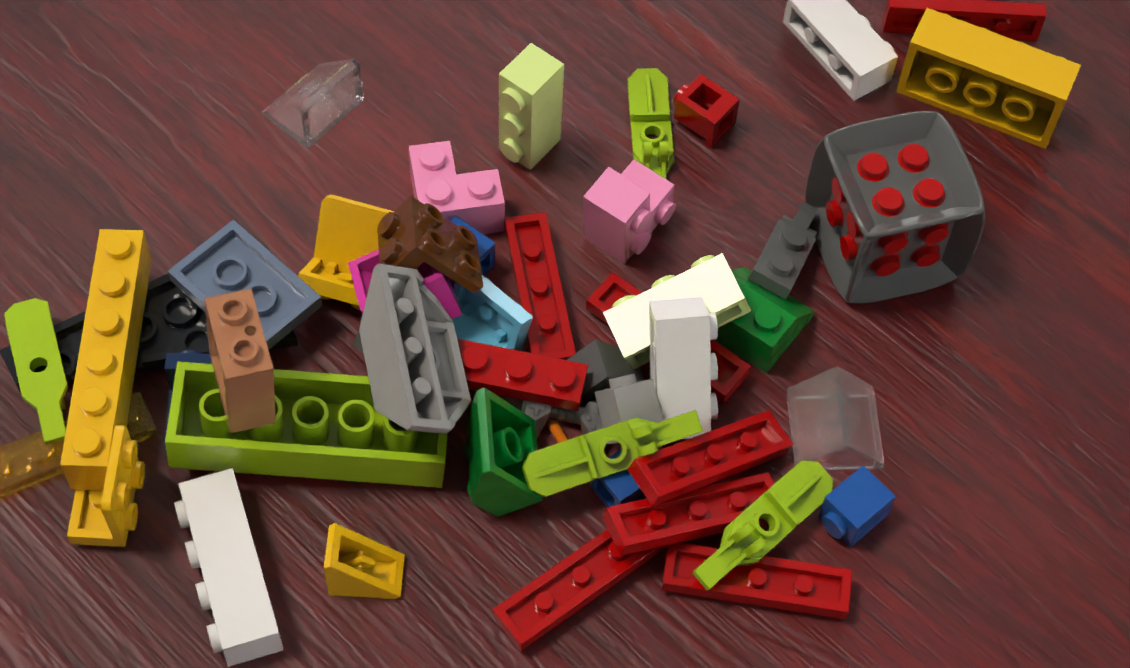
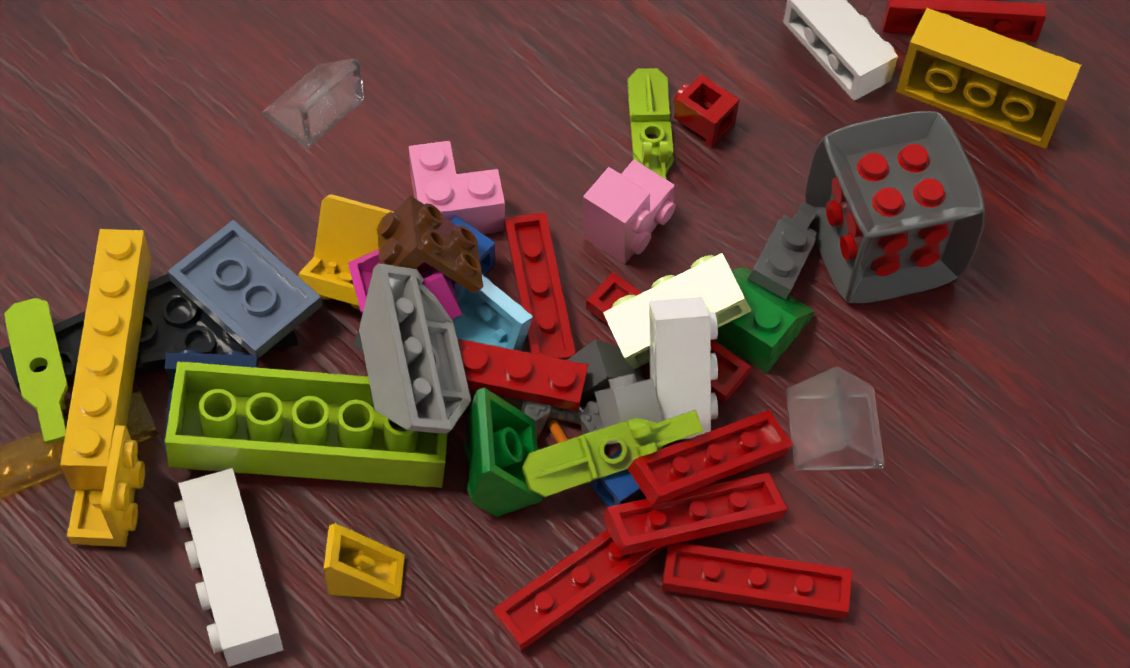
(240, 360): nougat window -> none
(530, 106): yellowish green brick -> none
(781, 506): lime piece -> none
(856, 506): blue brick -> none

